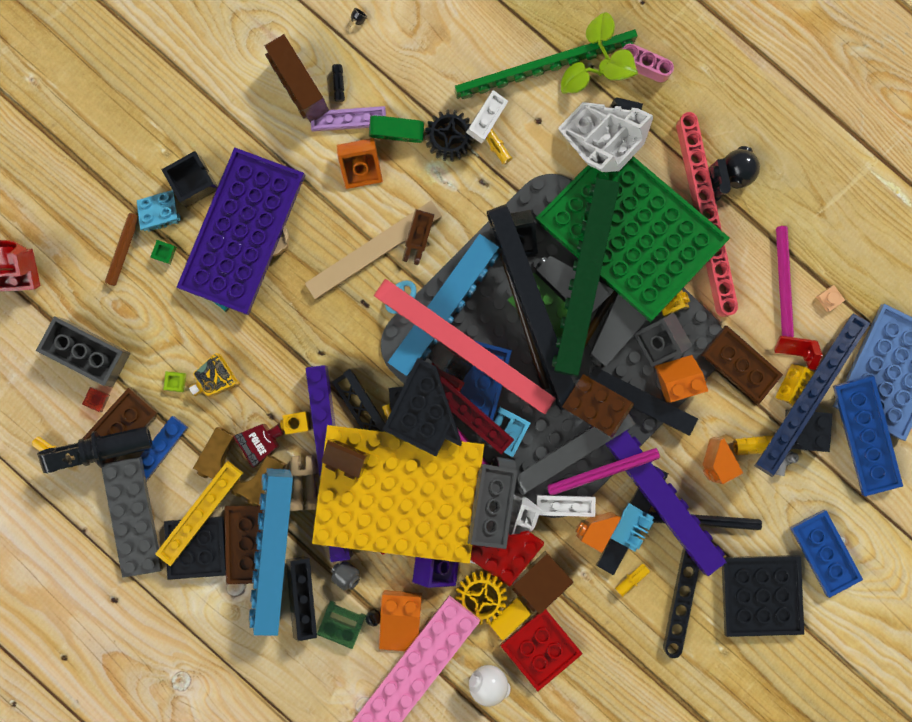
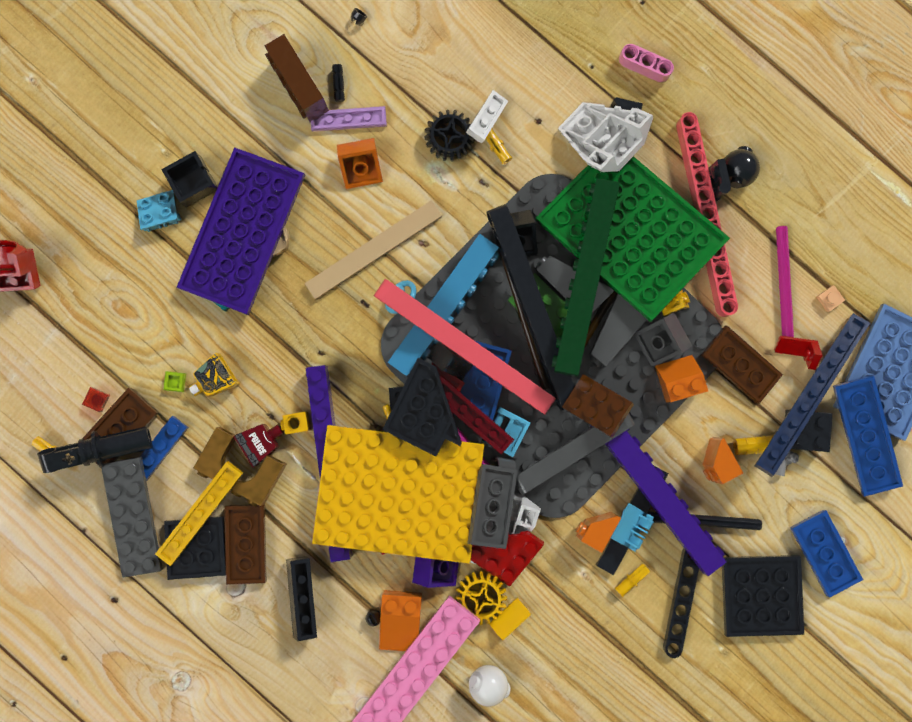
(83, 351): dark grey brick -> none
(122, 249): dark orange axle -> none
(163, 252): green plate -> none
(270, 558): dark azure brick -> none
(297, 501): tan piece -> none
(339, 631): clear green plate -> none
(345, 458): reddish brown slope -> none
(345, 575): dark grey head -> none
(364, 398): black fence -> none
(396, 129): green beam -> none
(418, 234): reddish brown hinge -> none
(539, 66): green plate -> none
(541, 583): reddish brown brick -> none
(541, 649): red plate -> none
(566, 505): white plate -> none
(604, 471): dark pink axle -> none
(618, 67): lime plant -> none
(646, 402): black tile -> none
(794, 383): yellow bracket -> none

